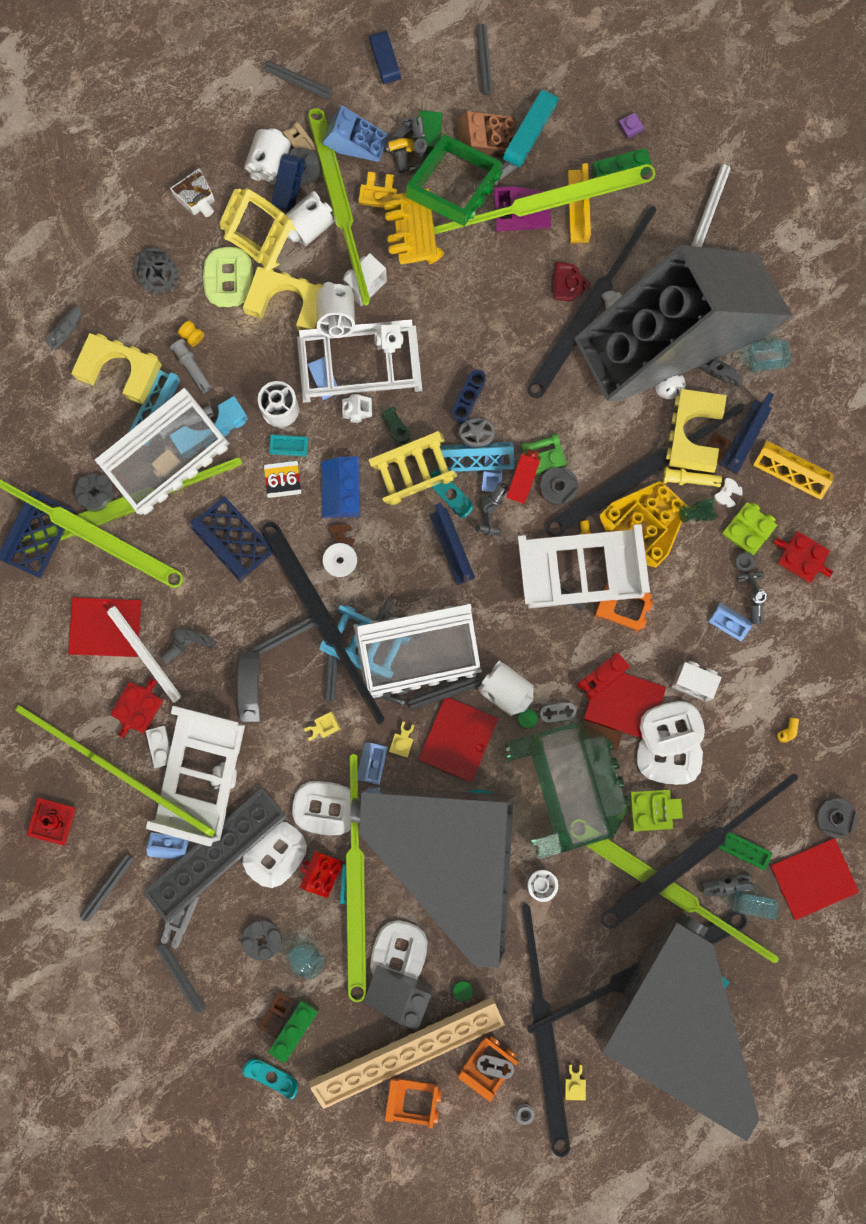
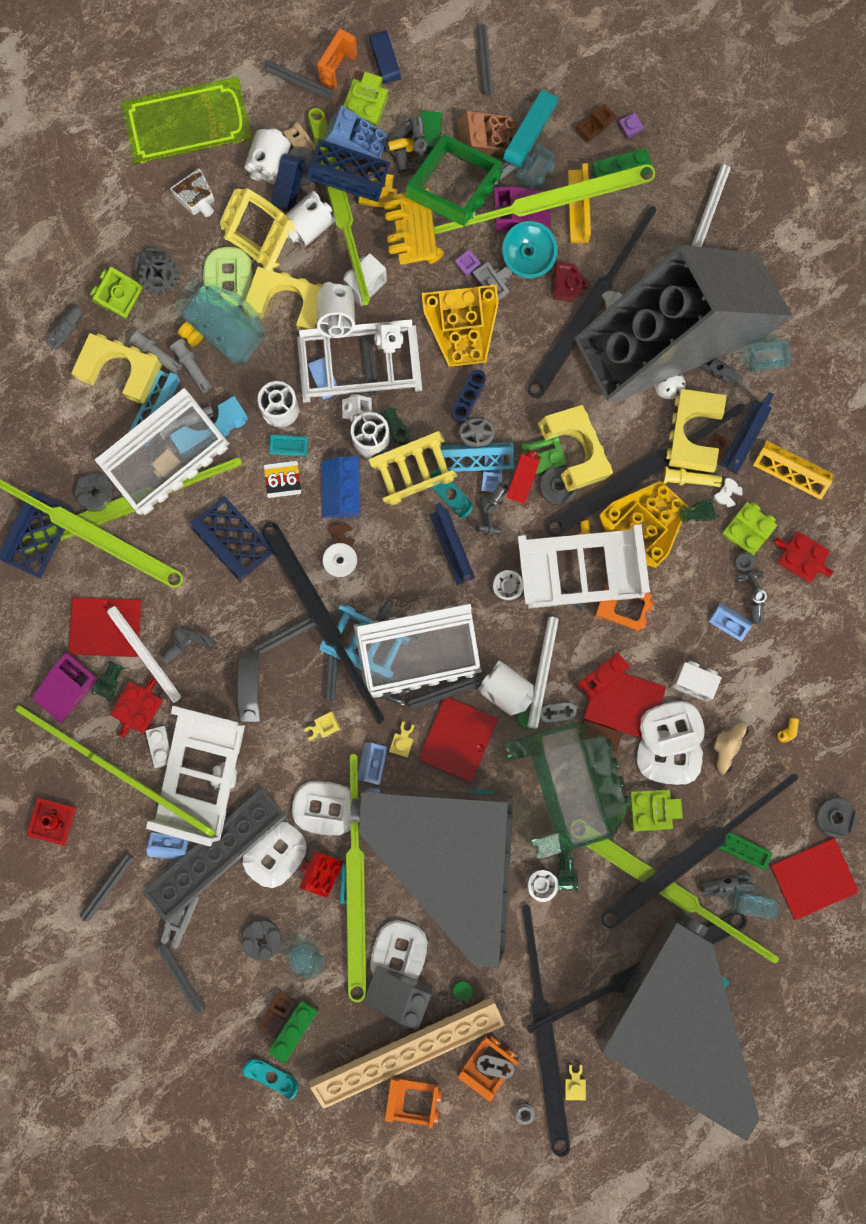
(64, 687): none -> magenta slope
(108, 681): none -> clear green connector
(116, 292): none -> lime plate
(148, 346): none -> light grey pin
(186, 120): none -> clear neon green piece
(224, 323): none -> clear light blue piece
(342, 45): none -> orange window
(345, 179): none -> dark blue fence
(367, 98): none -> lime piece
(369, 361): none -> dark grey axle
(370, 434): none -> white cylinder
(462, 322): none -> yellow wedge
(467, 263): none -> medium lavender plate
(488, 276): none -> light grey hinge
(508, 586): none -> white helmet
(537, 167): none -> clear light blue window
(538, 240): none -> teal dish
(542, 674): none -> white axle
(567, 875): none -> clear green connector
(576, 423): none -> light yellow arch
(596, 123): none -> reddish brown slope
(728, 746): none -> tan head

